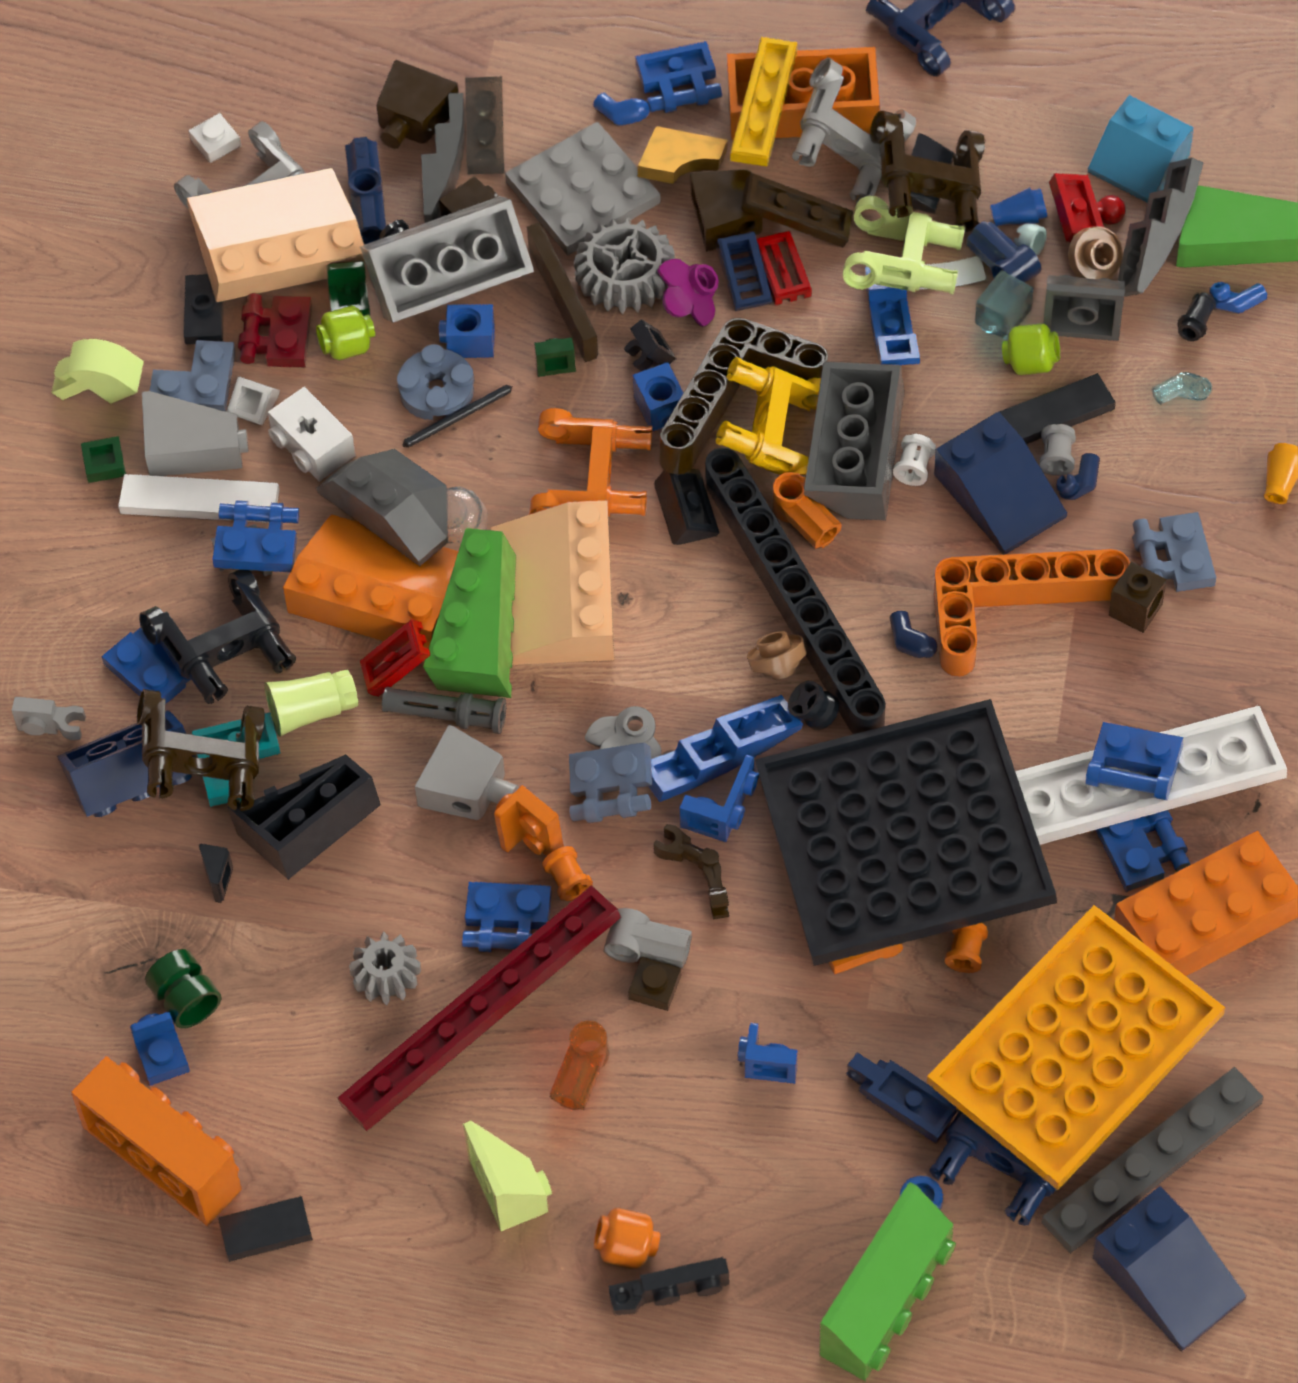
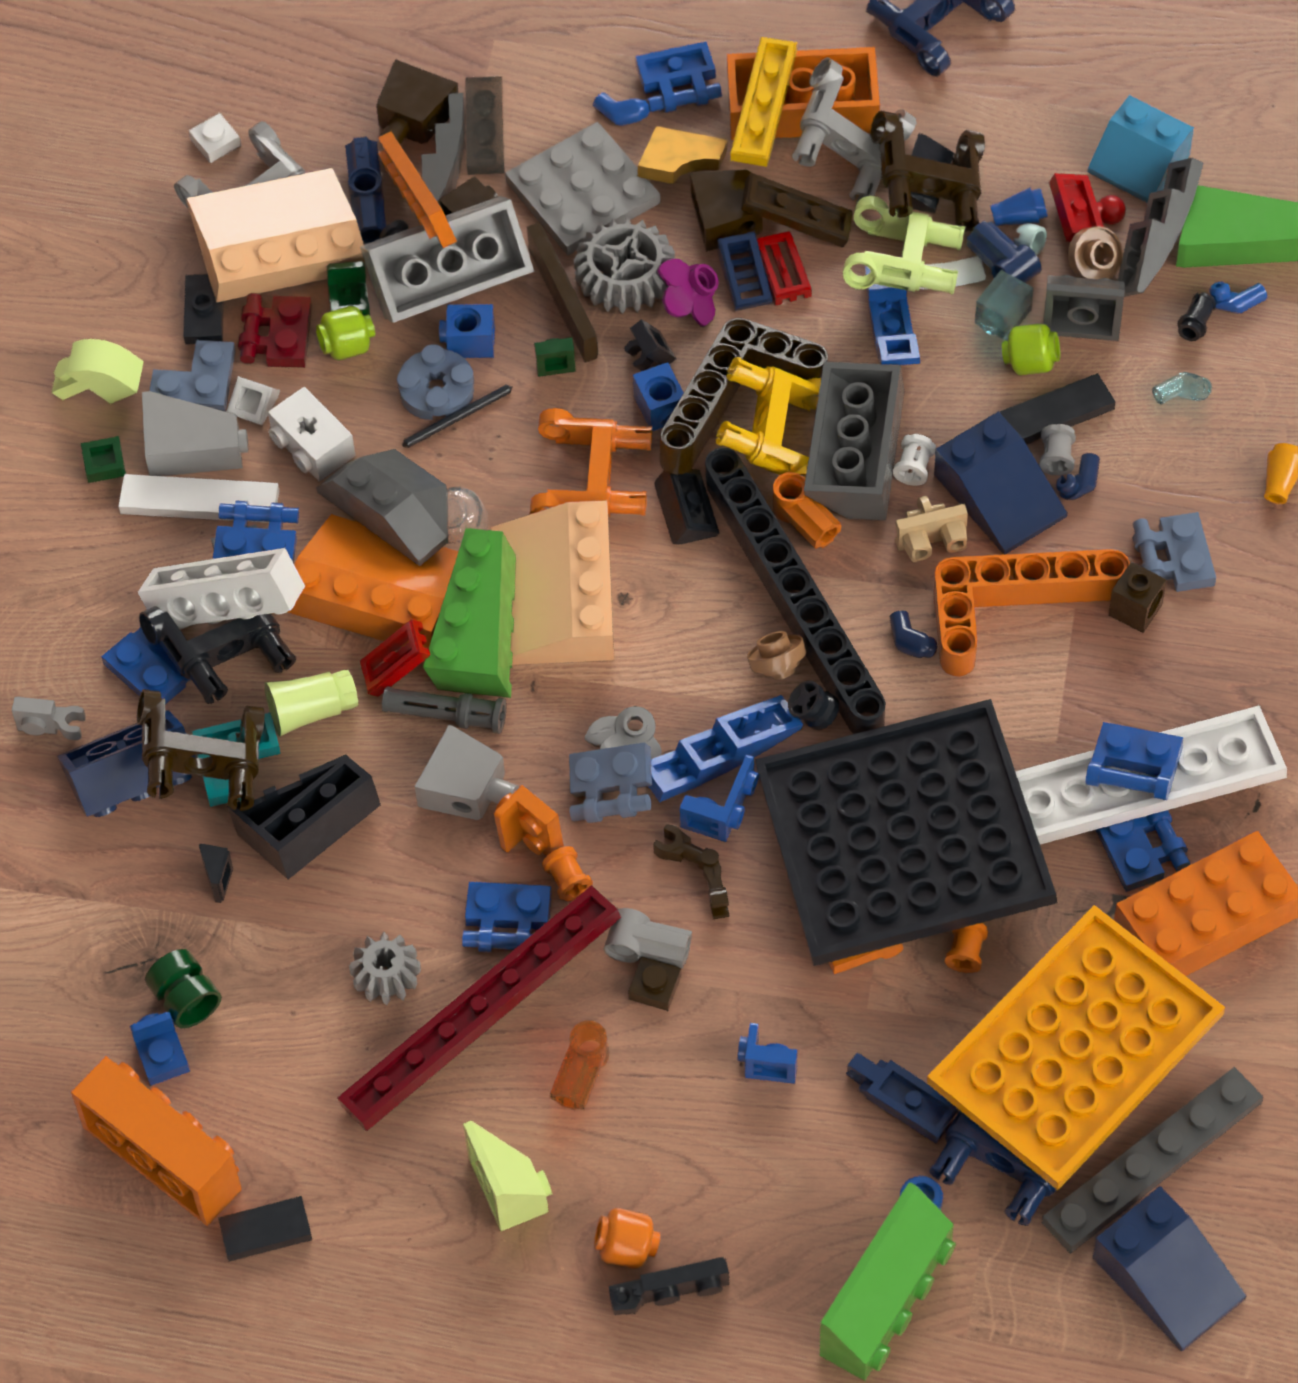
(224, 588): none -> white brick
(415, 190): none -> orange plate
(931, 525): none -> tan hips

